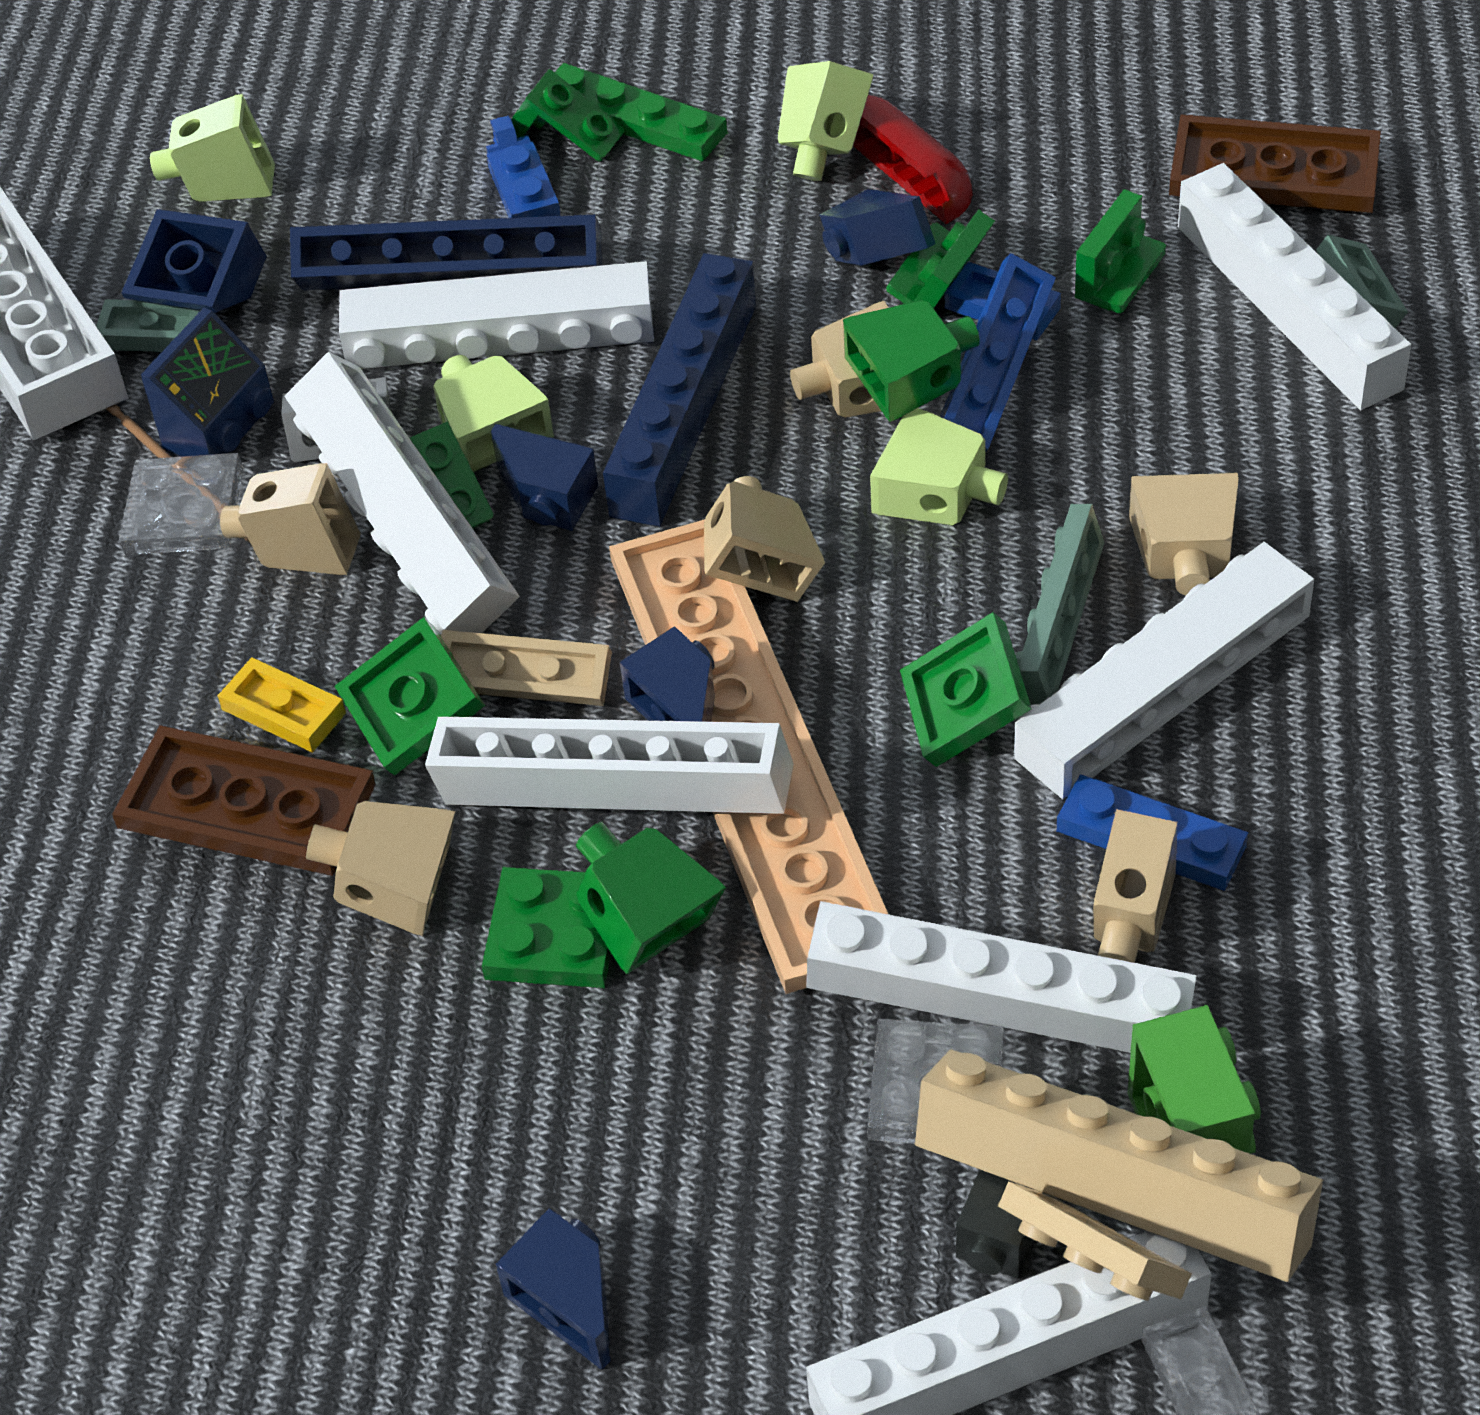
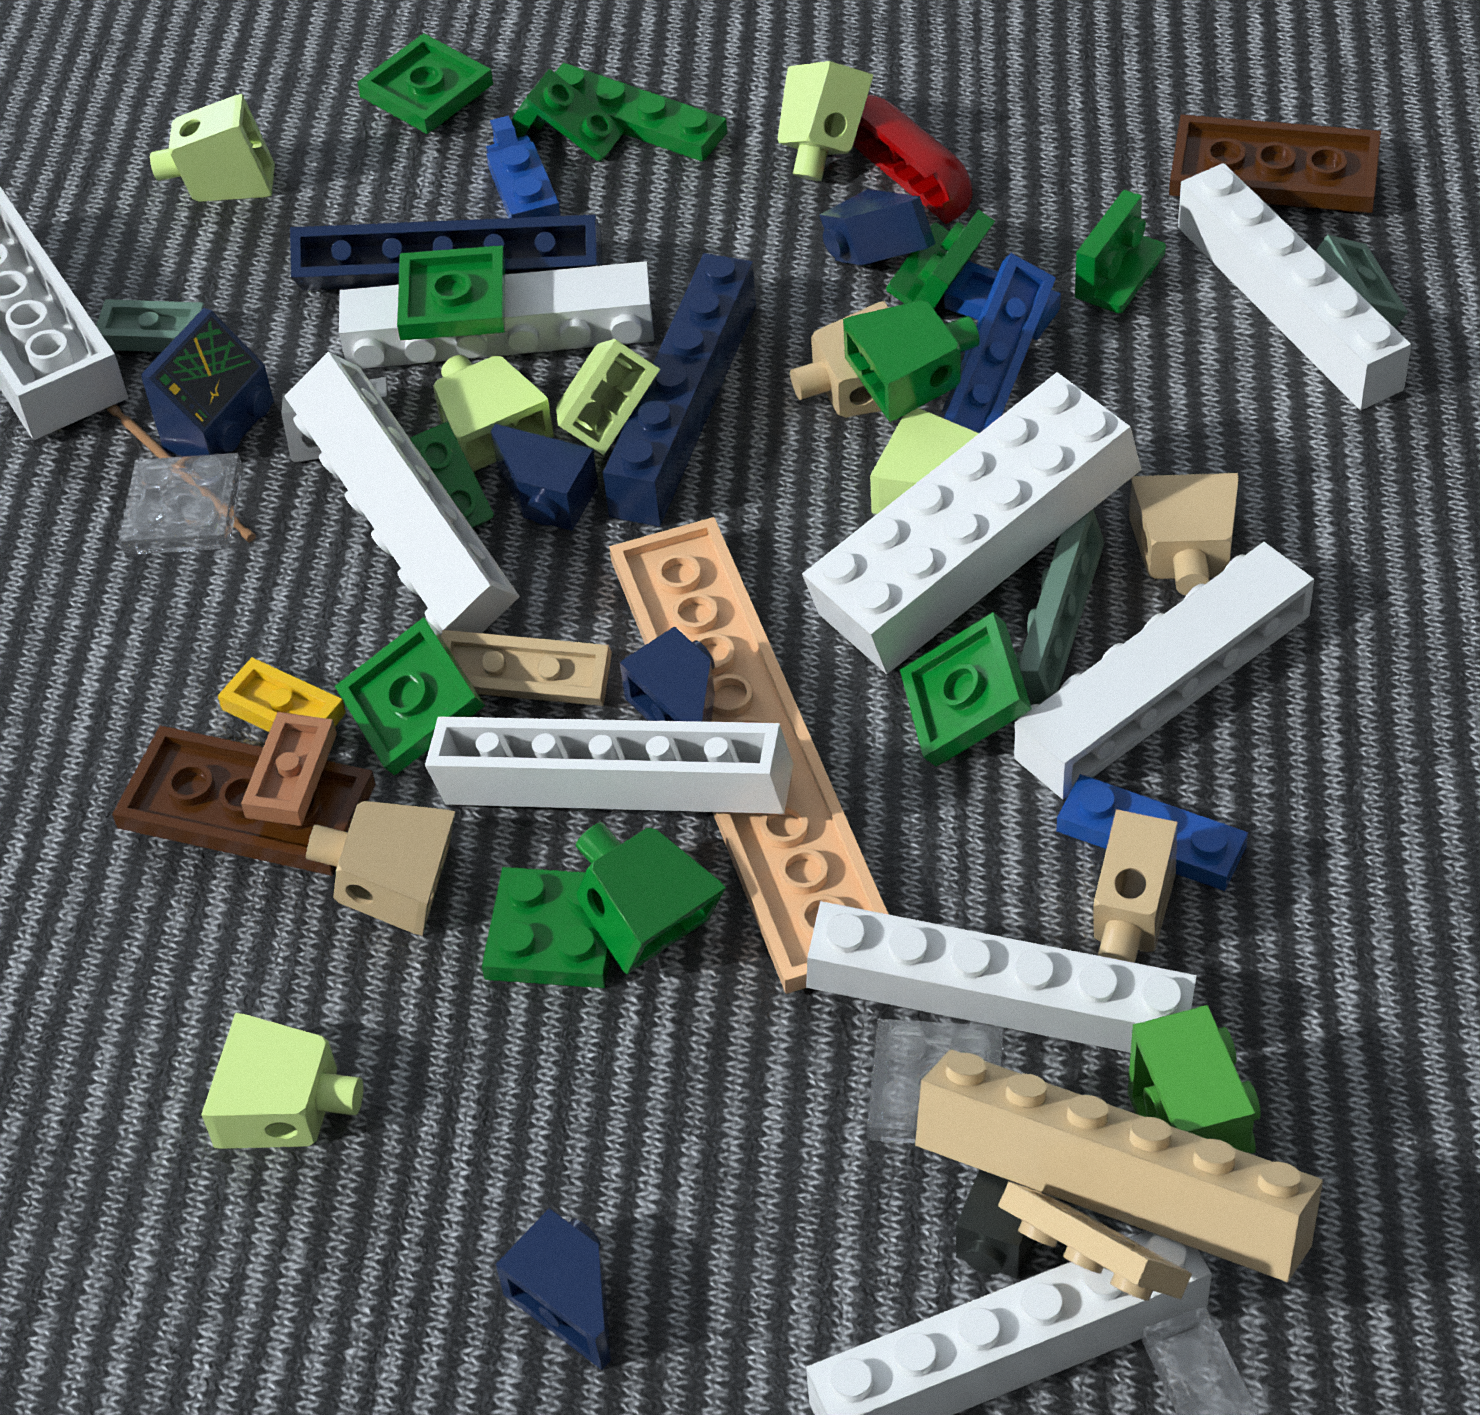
(195, 262): dark blue slope -> none
(275, 1087): none -> yellowish green torso
(289, 769): none -> nougat plate
(295, 520): tan torso -> none
(425, 83): none -> green plate
(451, 293): none -> green plate
(604, 394): none -> yellowish green torso
(760, 541): tan torso -> none
(972, 521): none -> white brick

